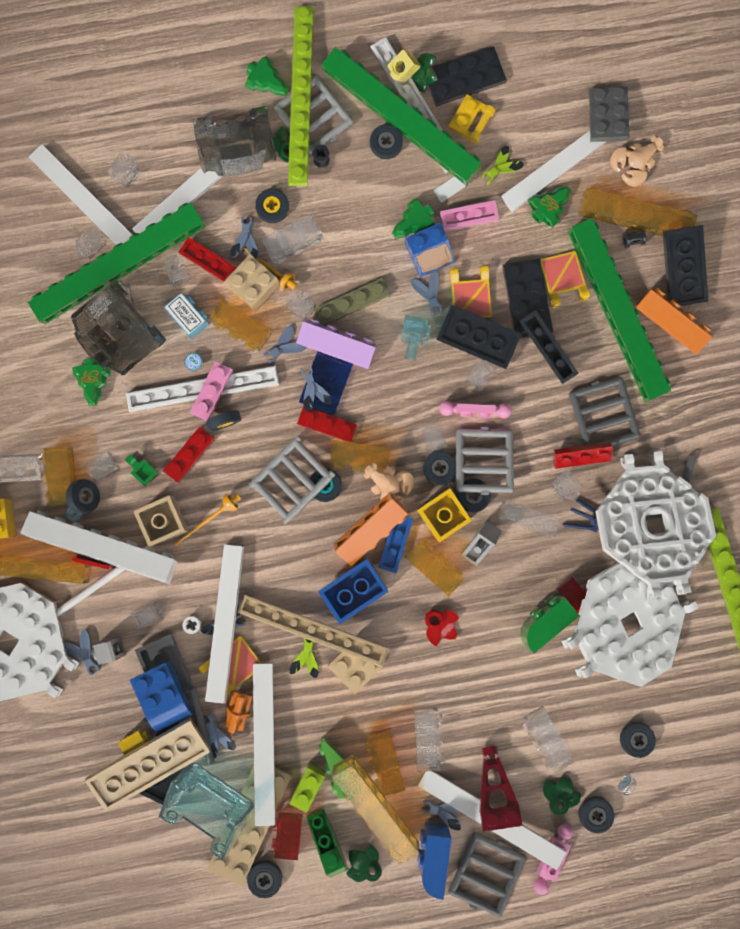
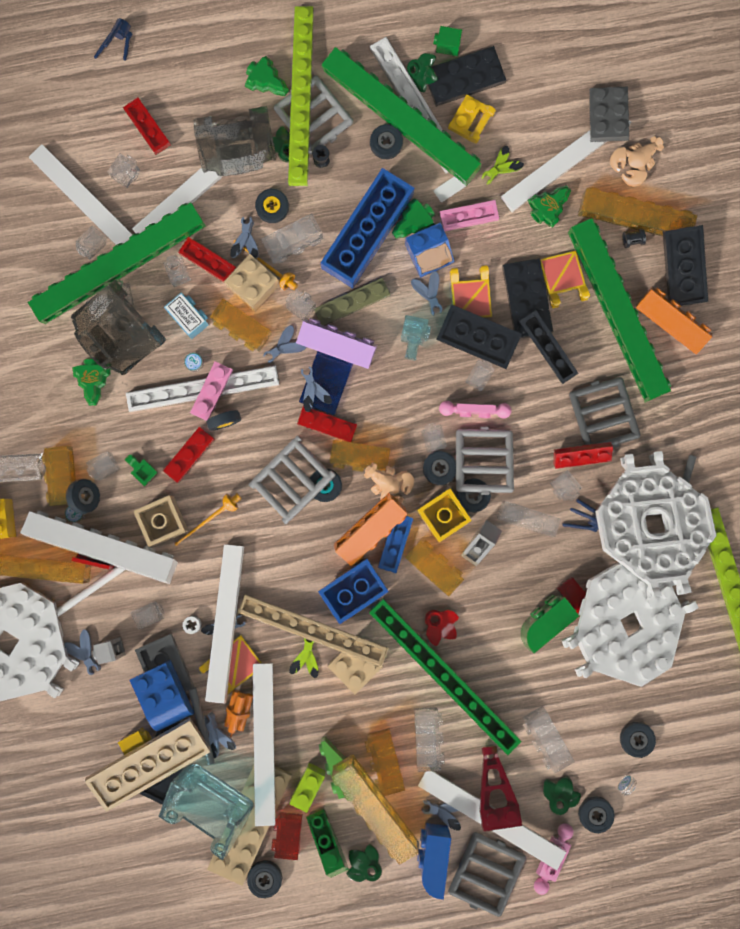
(120, 31): none -> dark blue plant
(146, 126): none -> red plate
(367, 228): none -> blue brick
(411, 66): light yellow brick -> none
(445, 676): none -> green brick
(447, 40): none -> green brick

